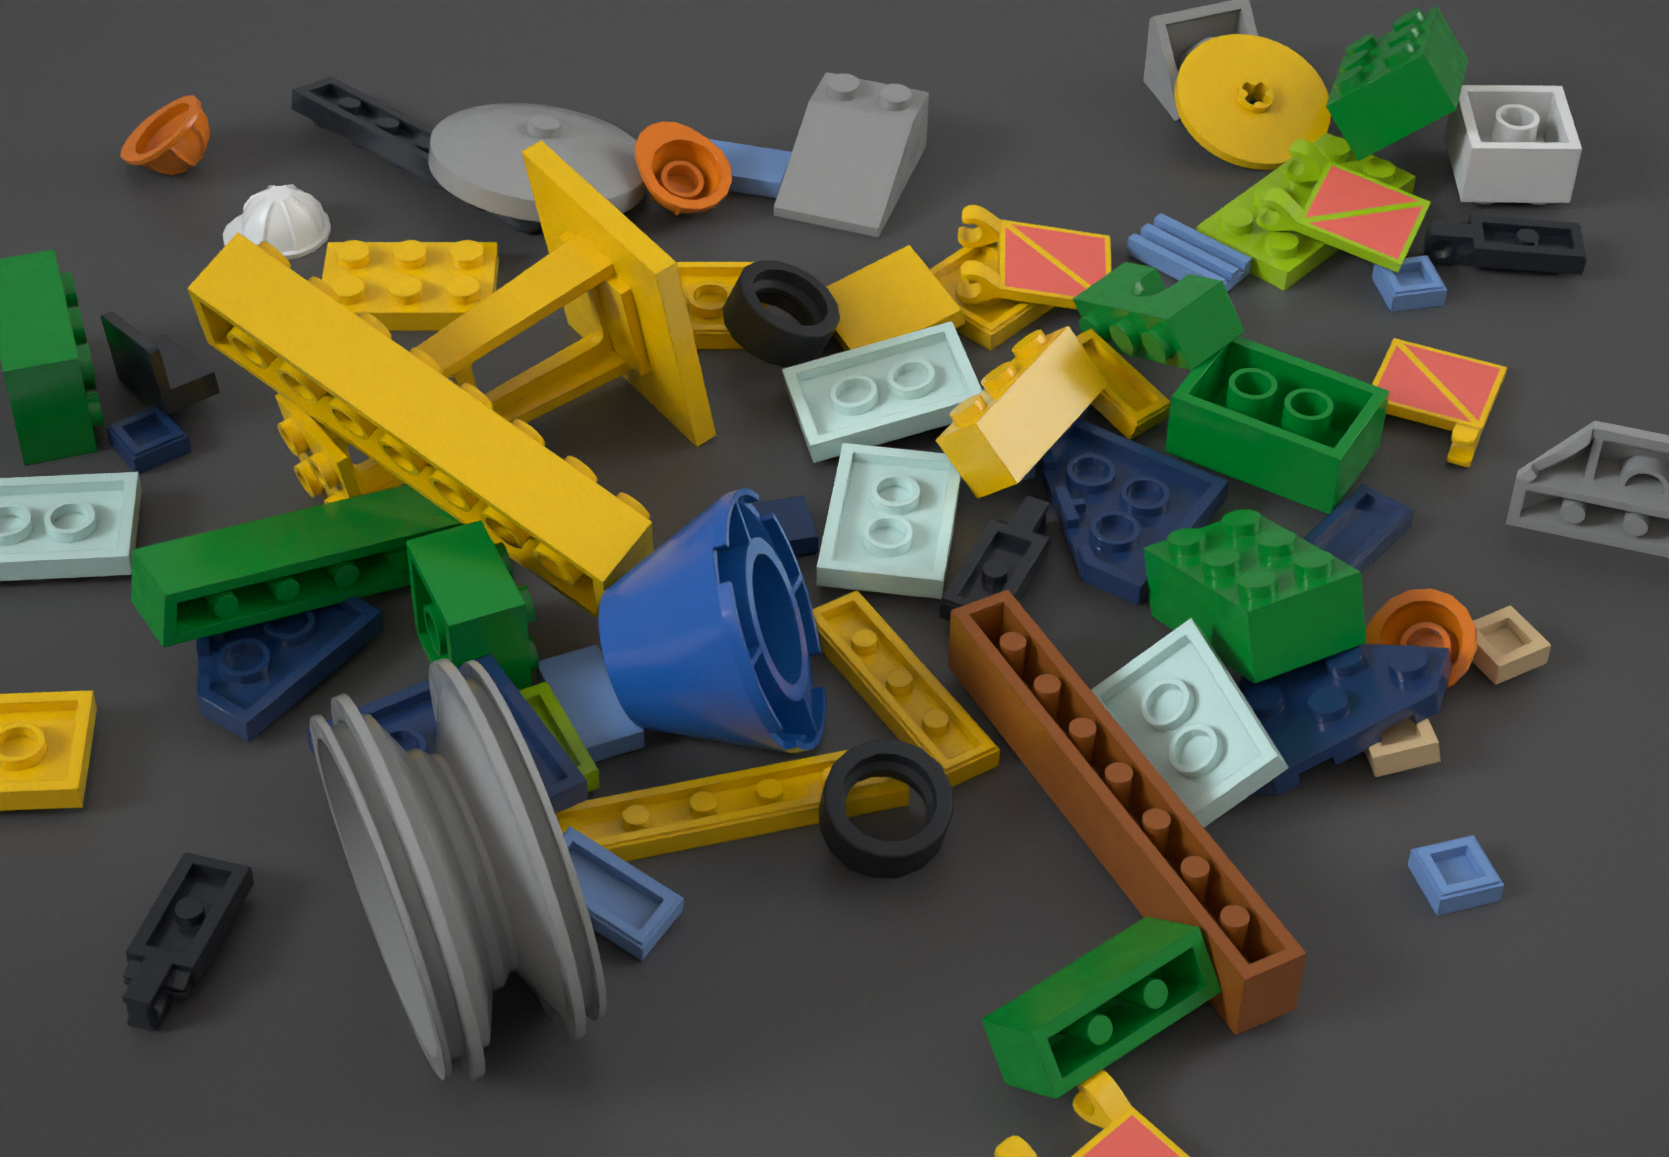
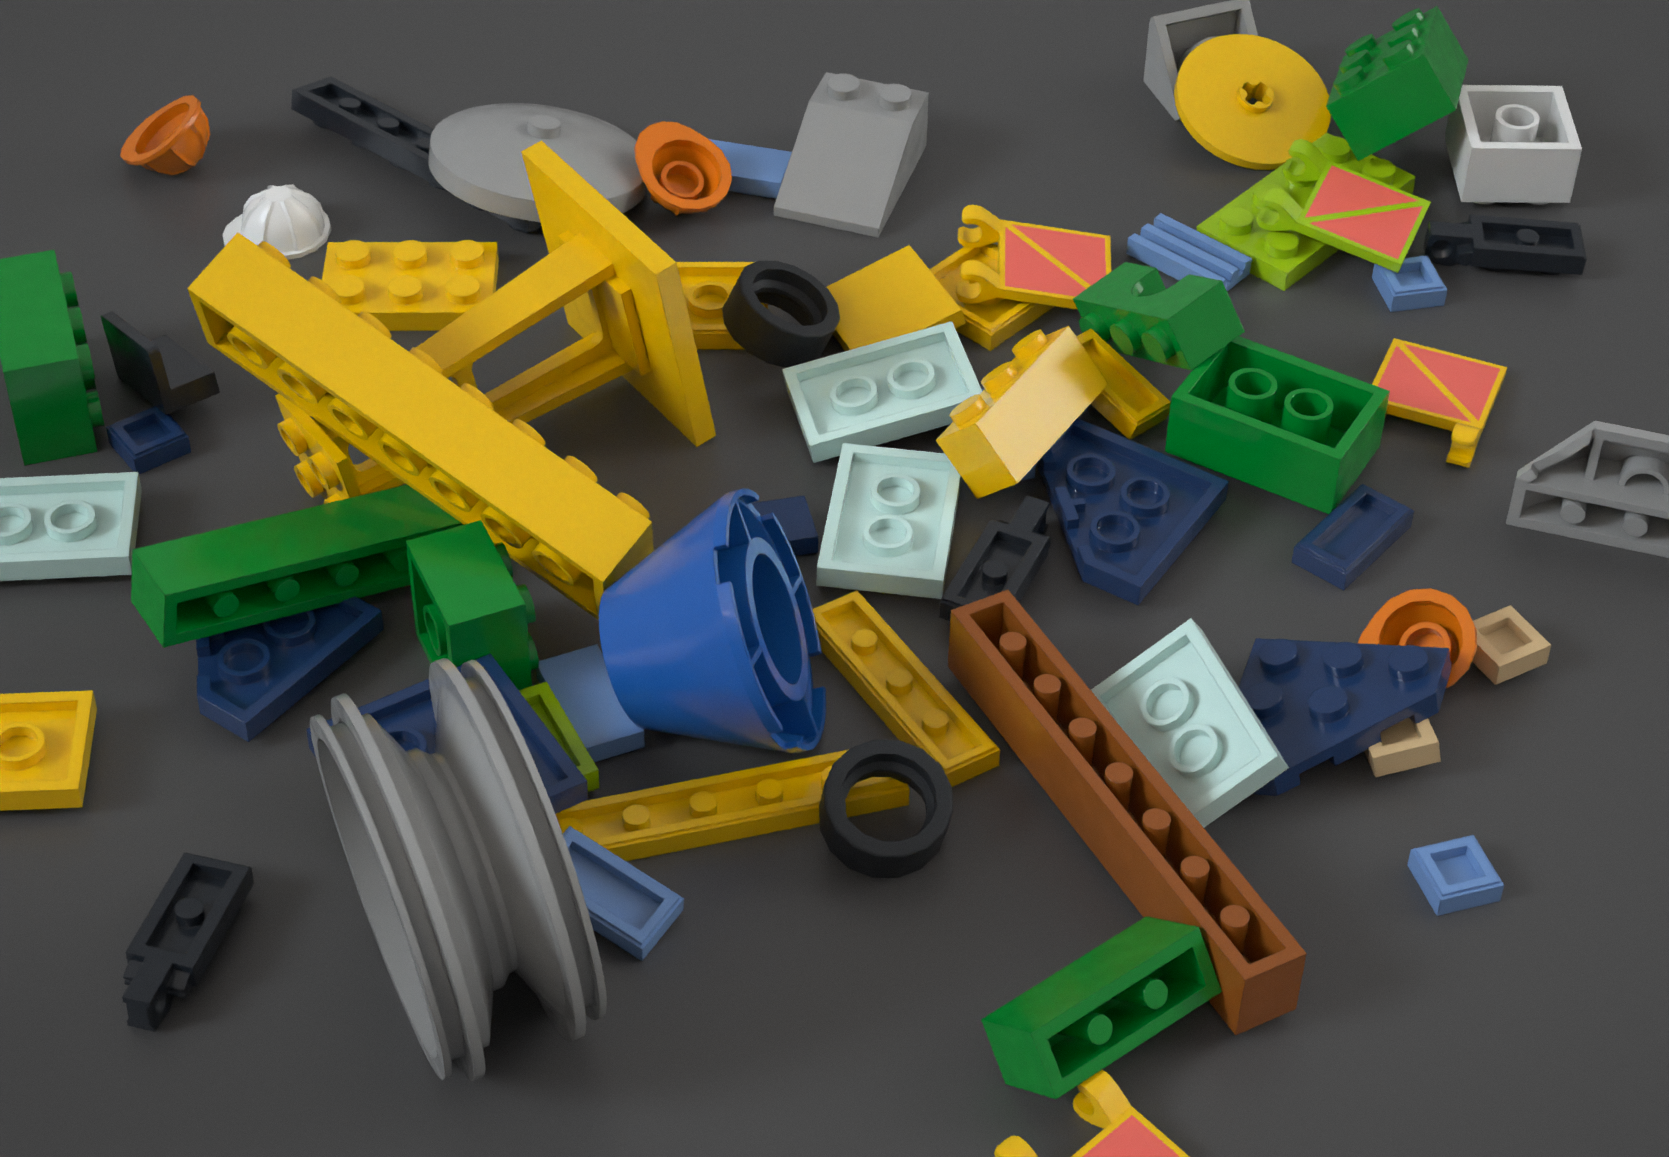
(1256, 594): green brick -> none

